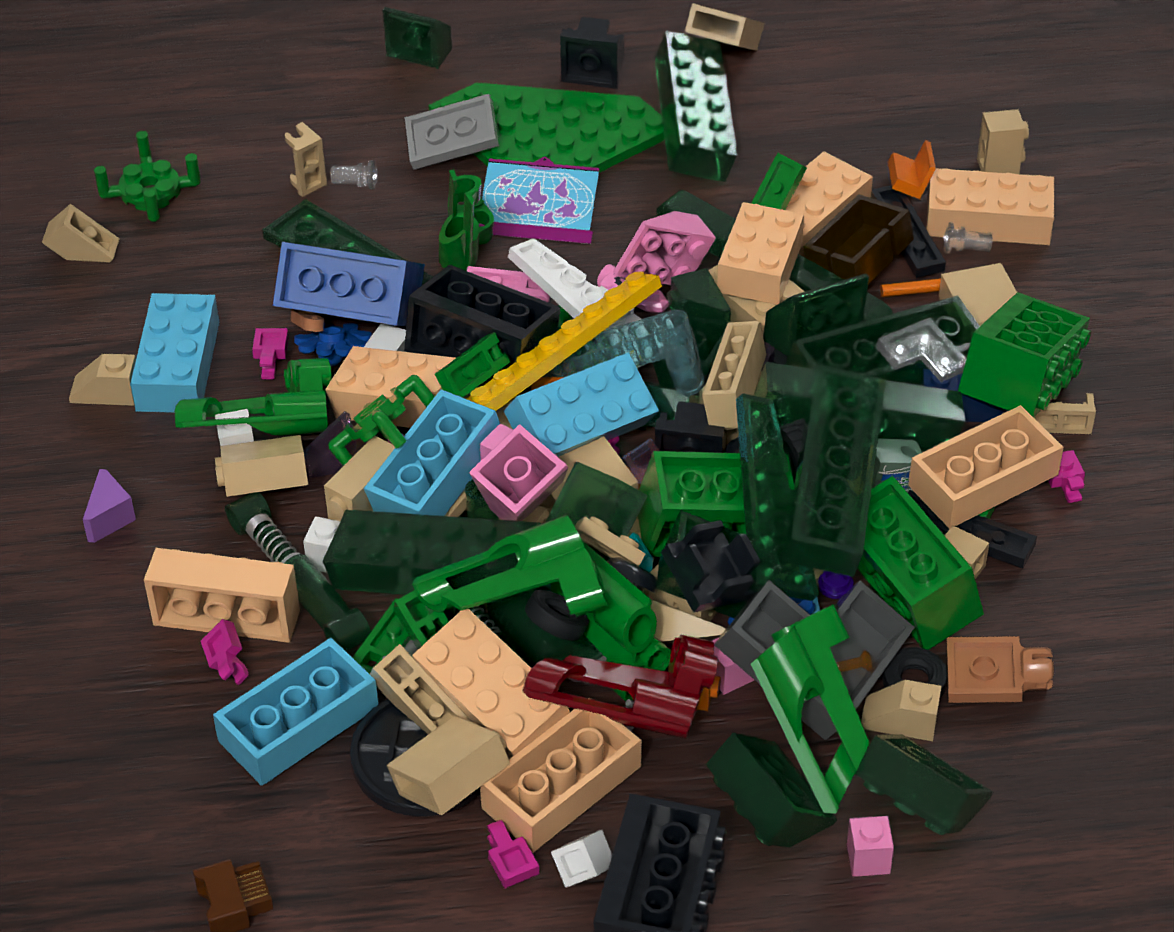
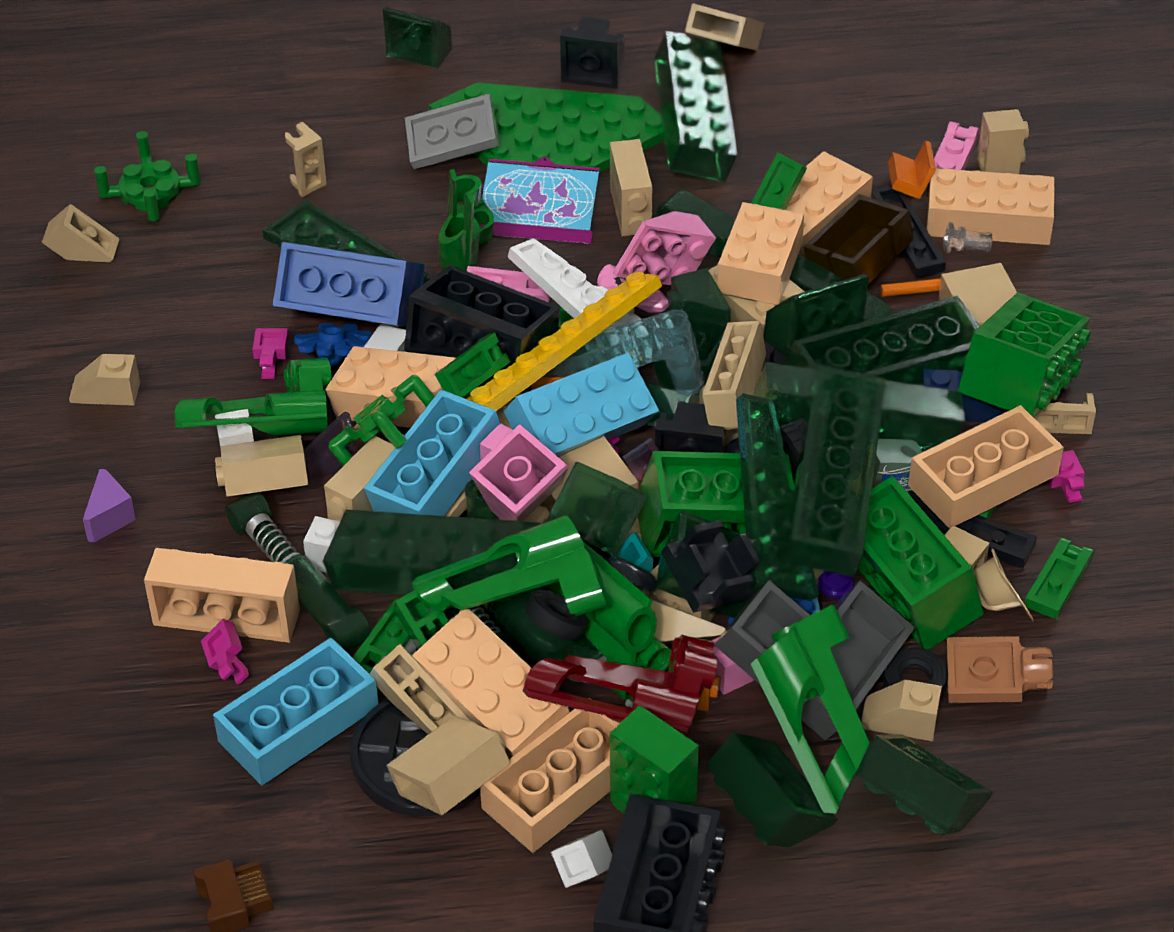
(174, 351): medium azure brick -> none
(307, 320): nougat piece -> none
(357, 174): clear pin -> none
(510, 857): dark pink plate -> none
(596, 534): tan plate -> none
(630, 185): none -> tan brick
(651, 761): none -> green brick
(863, 661): clear orange piece -> none
(870, 846): bright pink brick -> none
(926, 343): clear plate -> none
(954, 152): none -> bright pink plate
(995, 589): none -> tan piece
(1059, 578): none -> green plate

